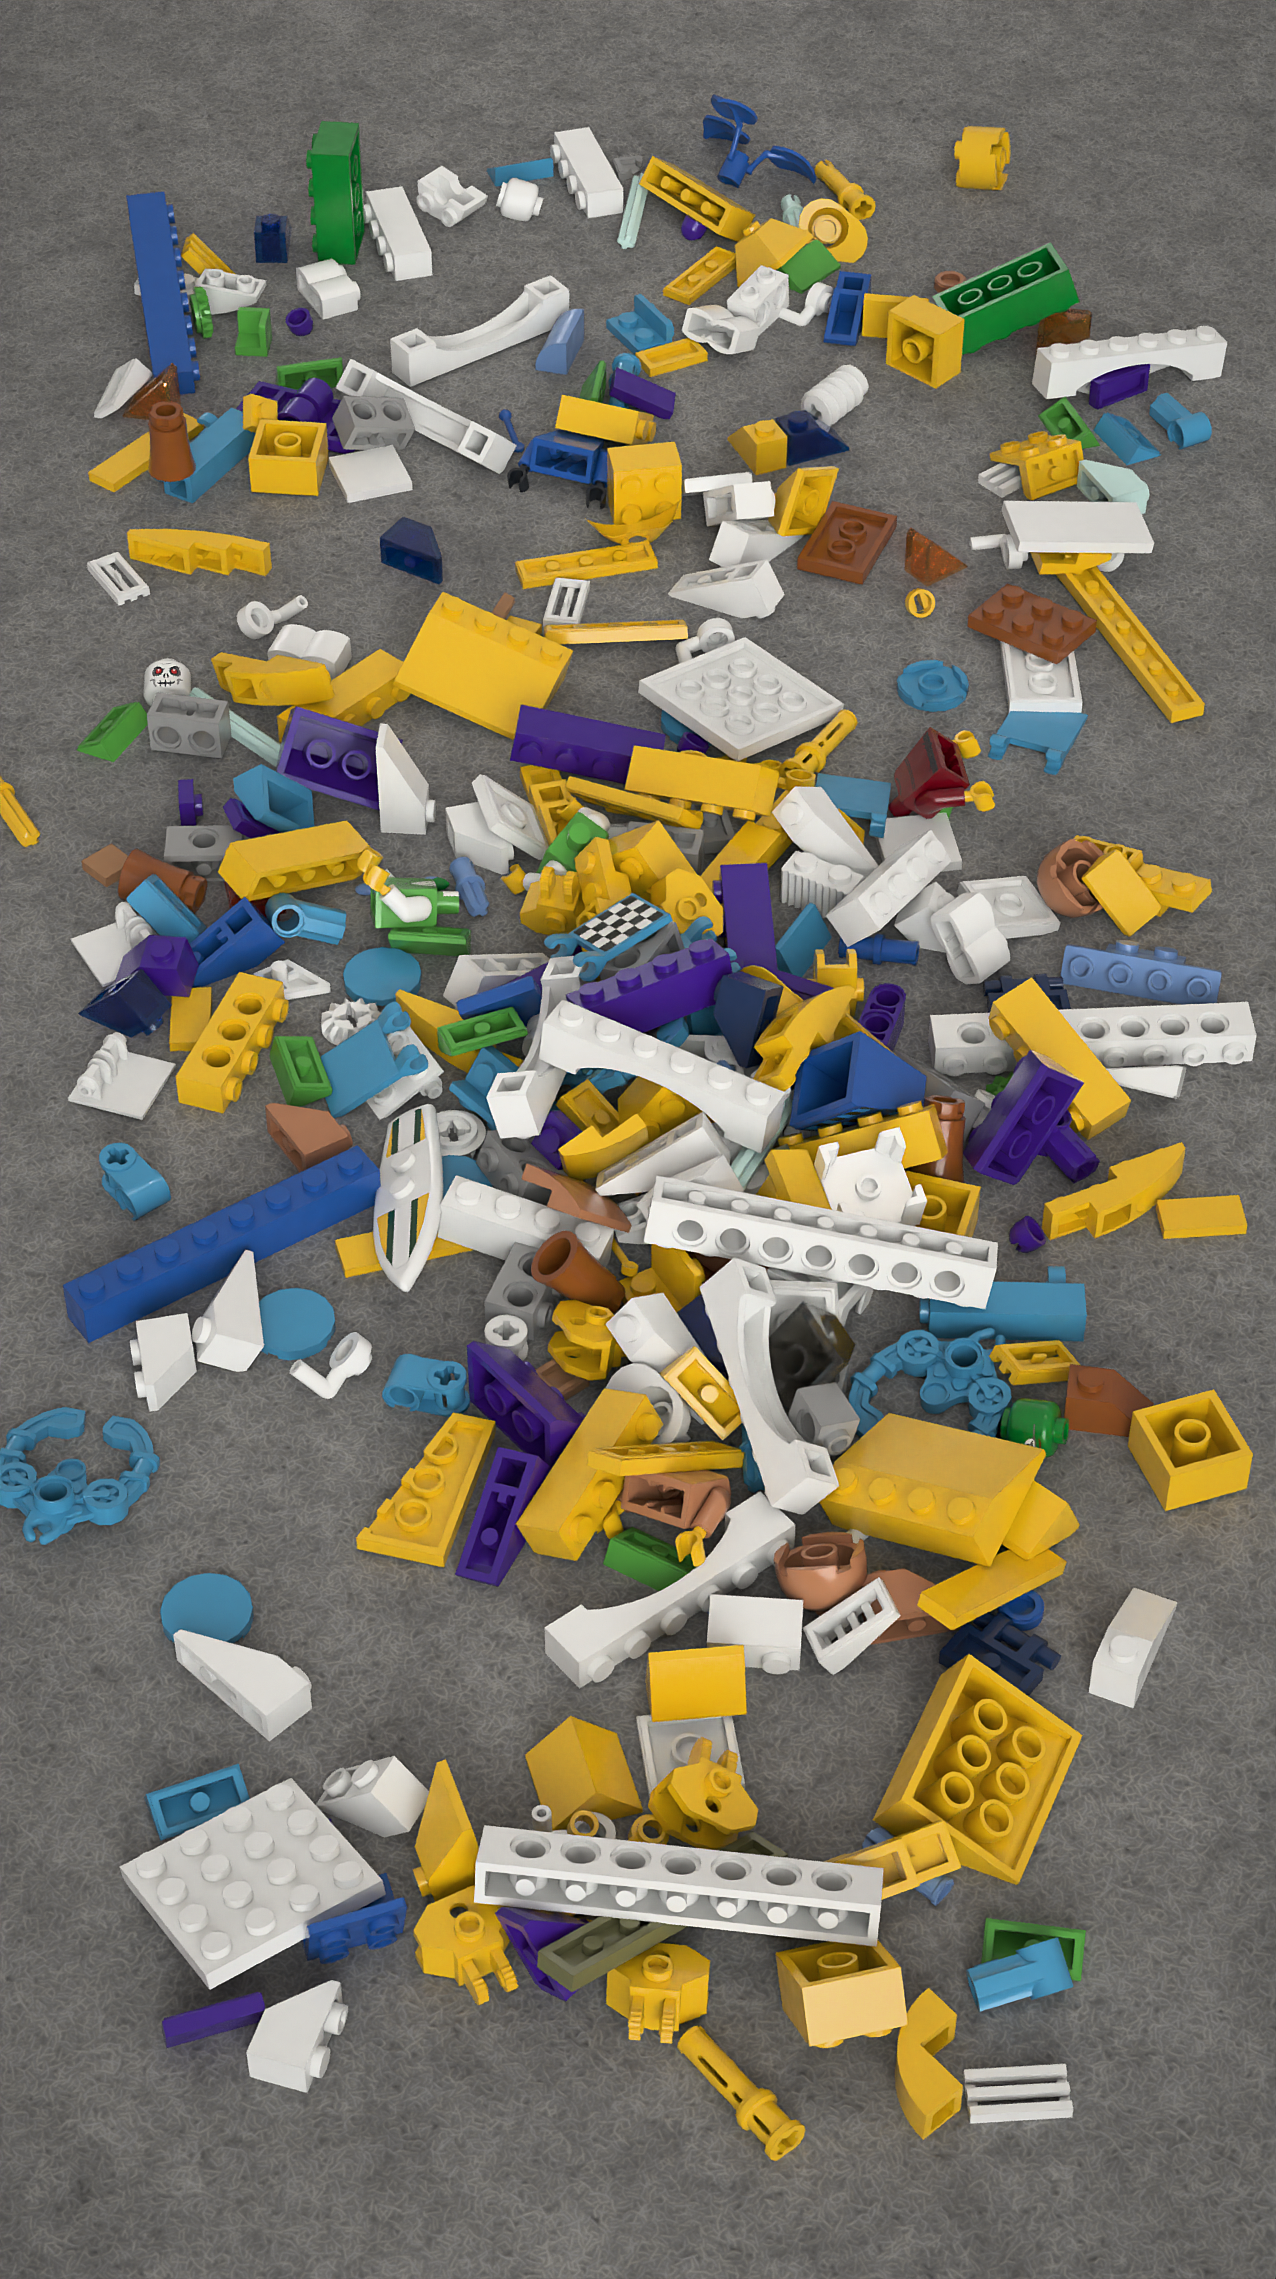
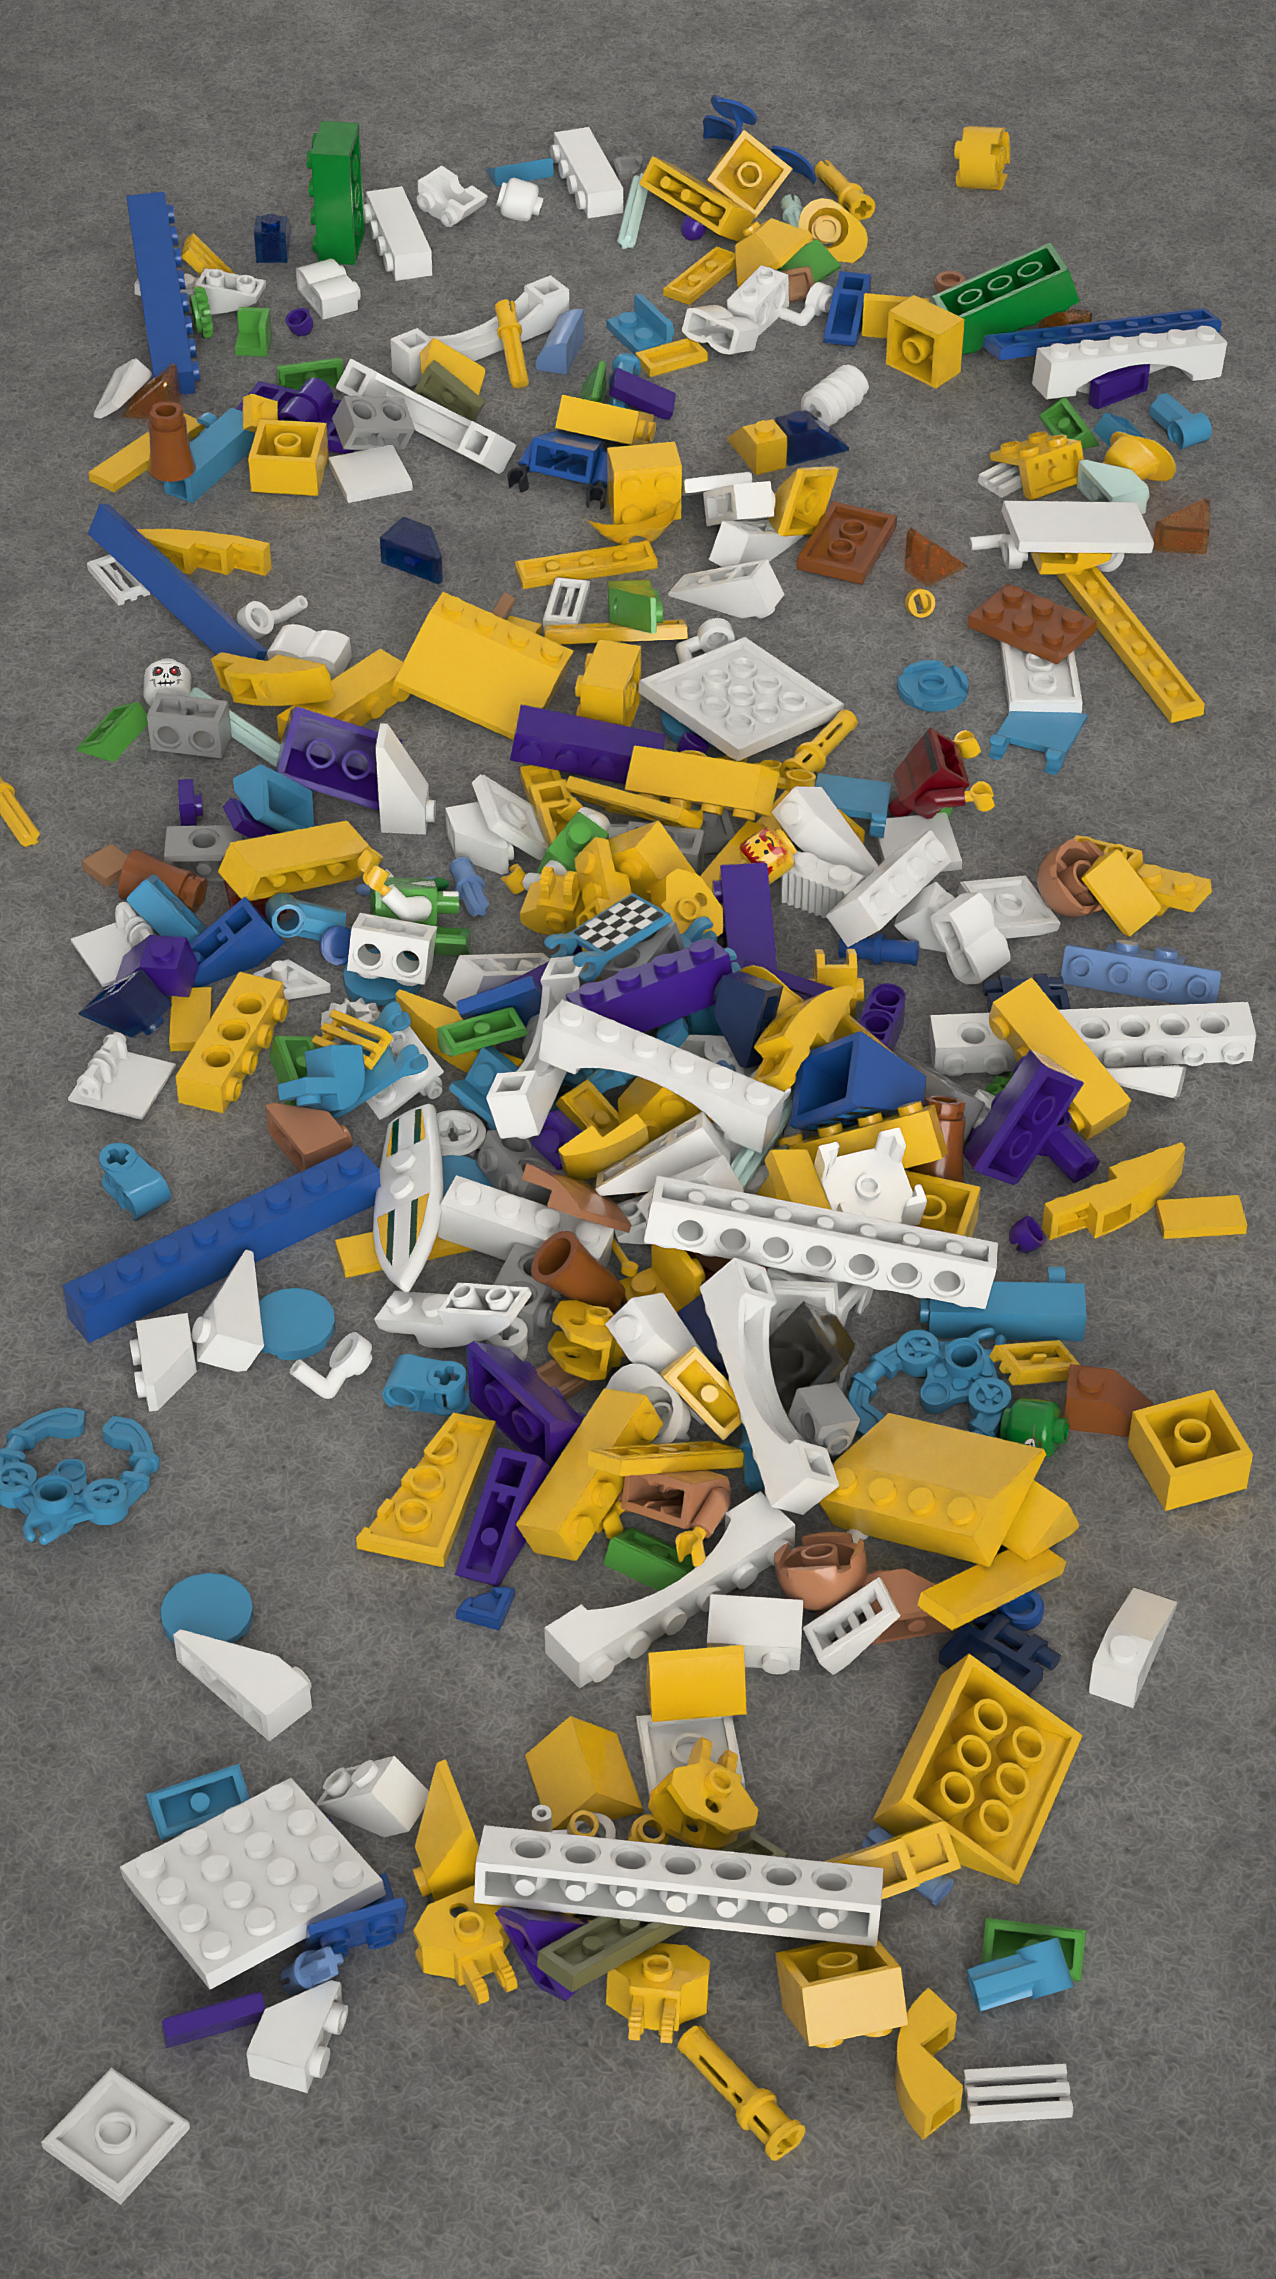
(115, 2135): none -> white tile
(171, 586): none -> blue tile
(311, 1970): none -> medium blue axle
(332, 1079): none -> dark azure brick
(334, 1030): none -> yellow tile
(335, 944): none -> blue tile
(391, 939): none -> white brick
(449, 392): none -> olive wing
(455, 1318): none -> white slope
(456, 363): none -> yellow slope
(488, 1608): none -> blue tile
(505, 415): blue hinge -> none
(510, 331): none -> yellow axle
(610, 683): none -> yellow brick
(634, 605): none -> bright green slope
(748, 173): none -> yellow slope
(769, 848): none -> yellow head
(798, 944): dark azure slope -> none
(800, 283): none -> medium nougat tile
(1026, 342): none -> blue tile
(1142, 455): none -> yellow piece
(1184, 530): none -> clear orange slope

